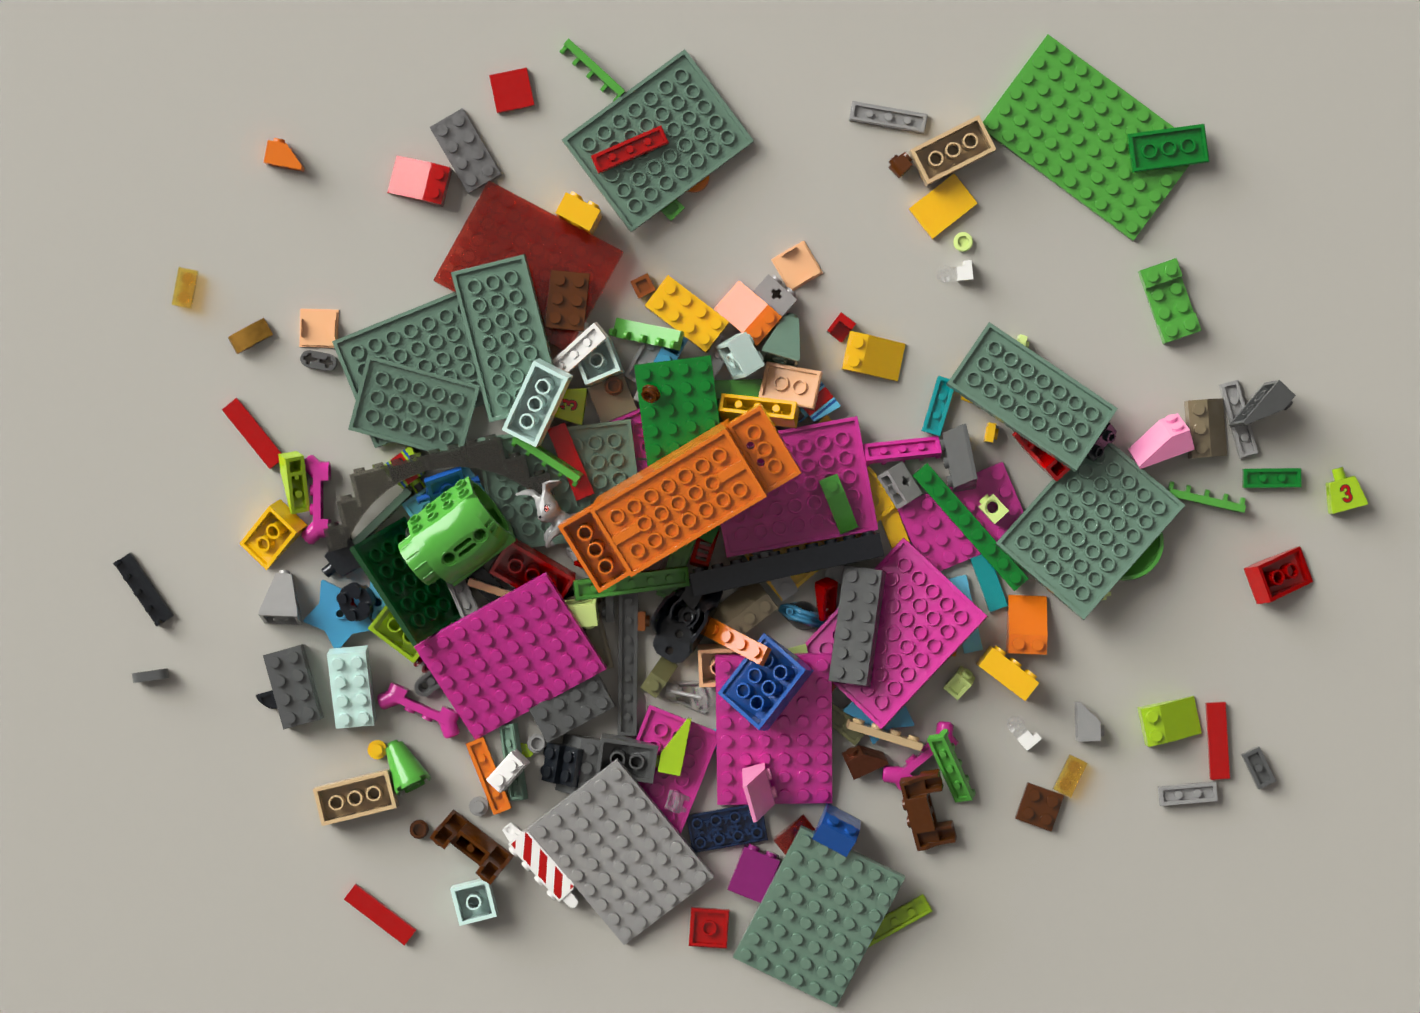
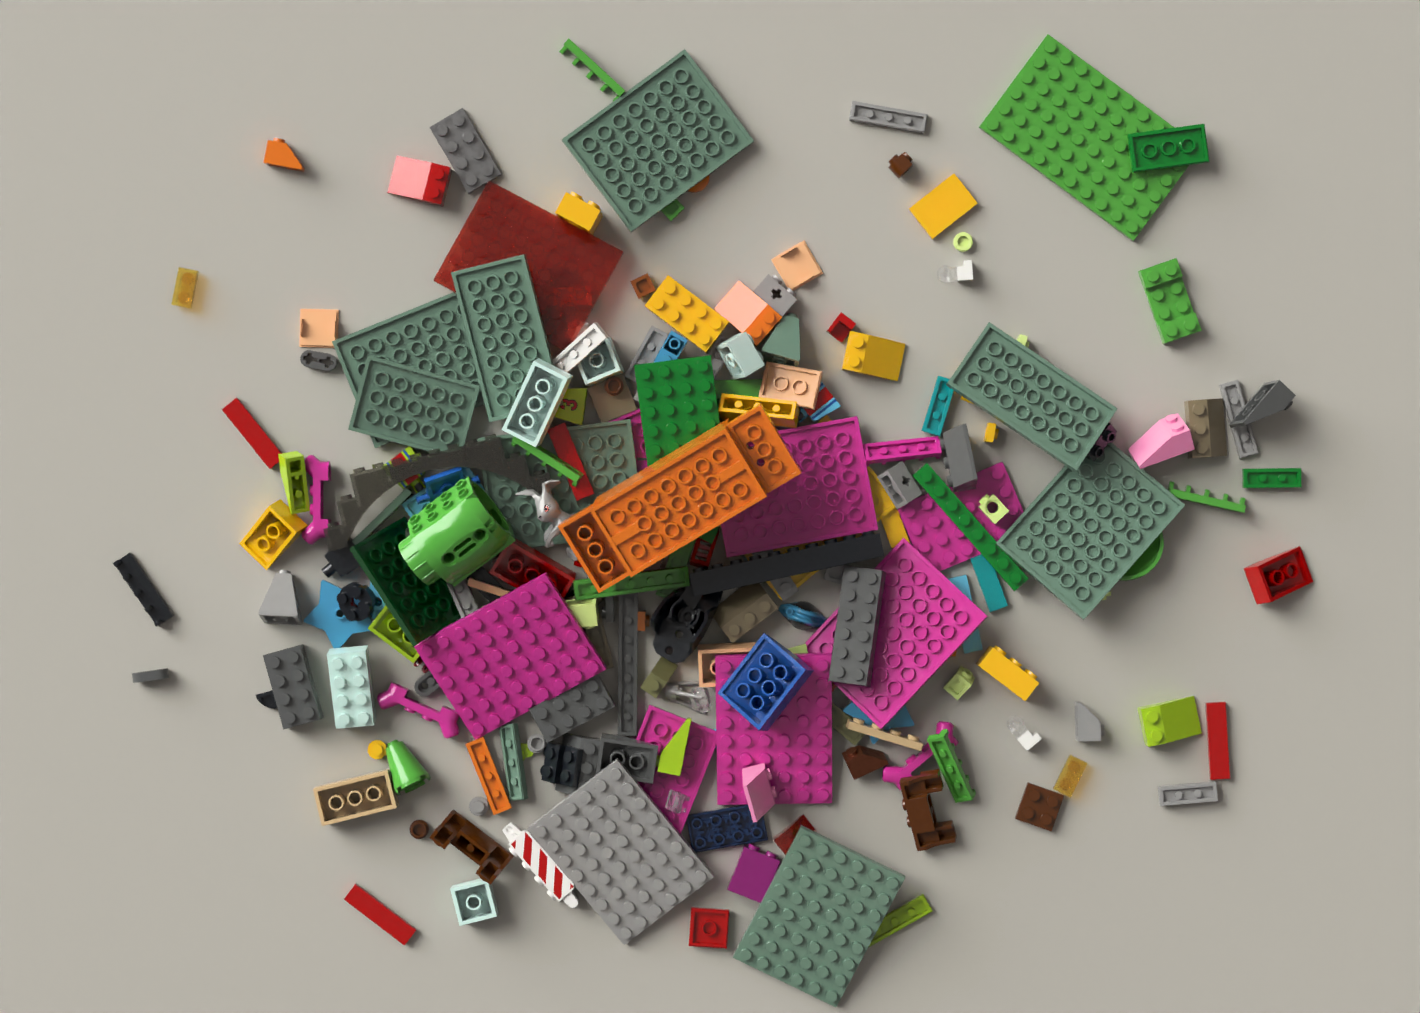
(250, 336): pearl gold slope -> none
(508, 771): white brick -> none
(512, 90): red tile -> none
(567, 300): reddish brown plate -> none
(629, 149): red tile -> none
(647, 334): hinge -> none
(650, 393): reddish brown plate -> none
(737, 641): orange plate -> none
(826, 597): red slope -> none
(837, 830): blue slope -> none
(838, 503): bright green slope -> none
(952, 150): tan brick -> none
(1027, 625): orange slope -> none
(1047, 463): red arch -> none
(1258, 767): dark grey plate -> none
(1343, 492): lime torso -> none

